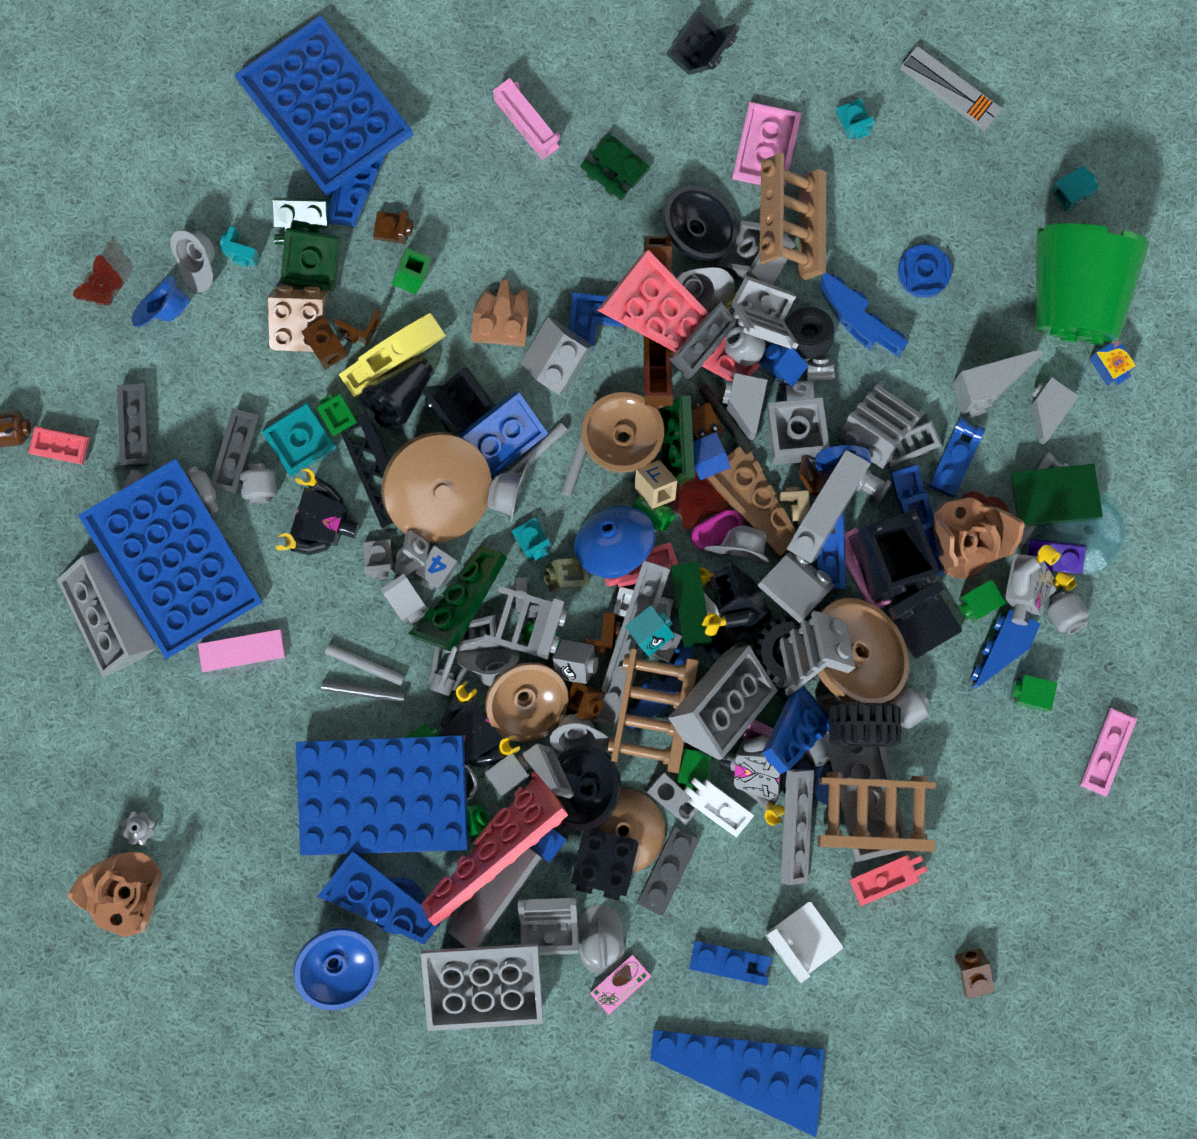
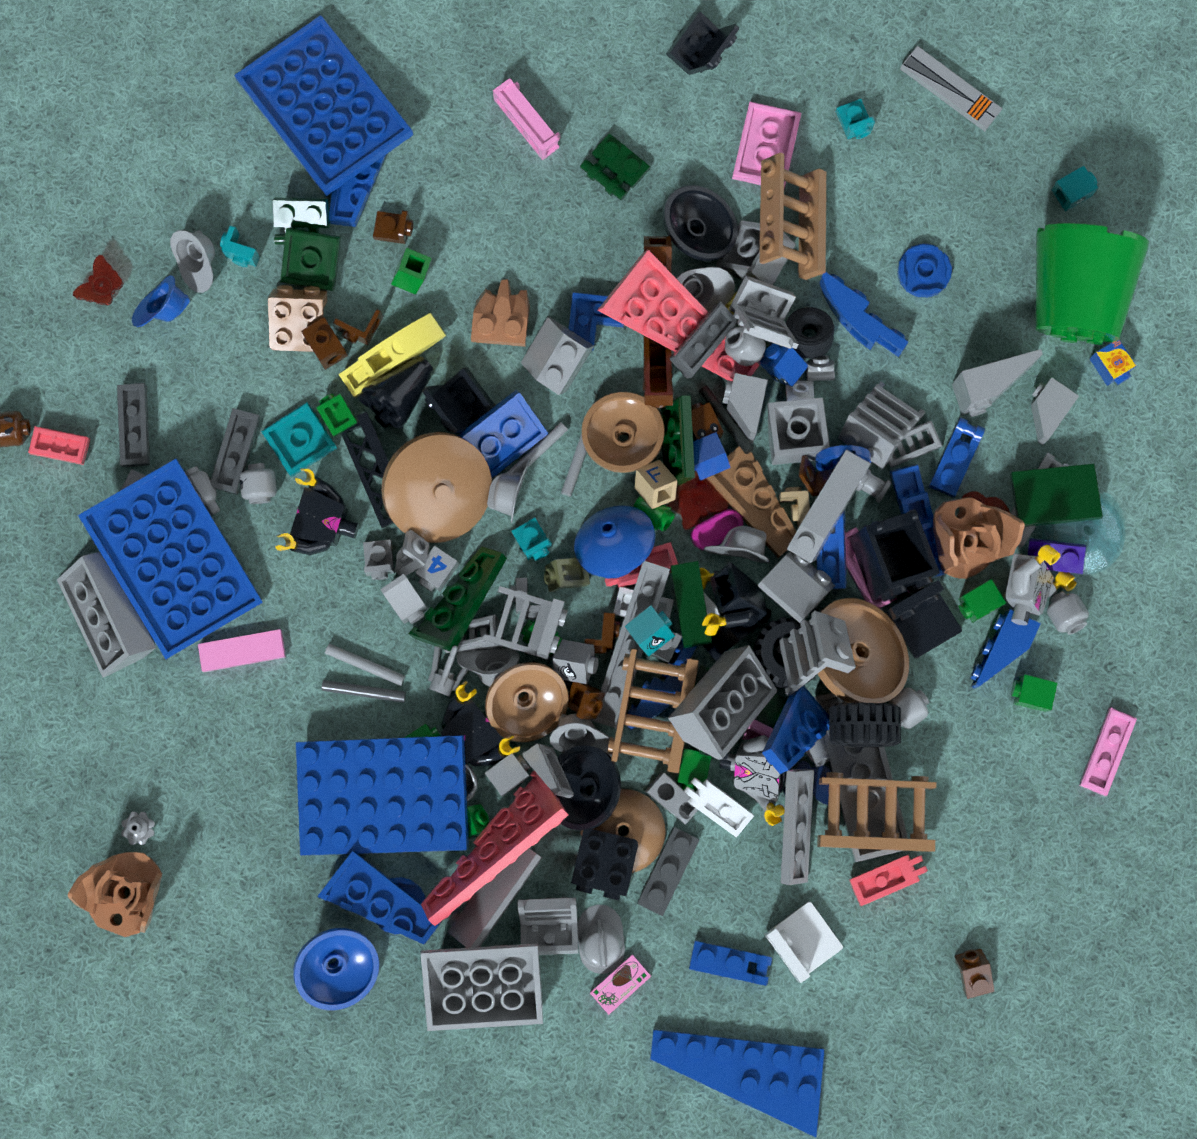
(549, 845): blue brick -> none

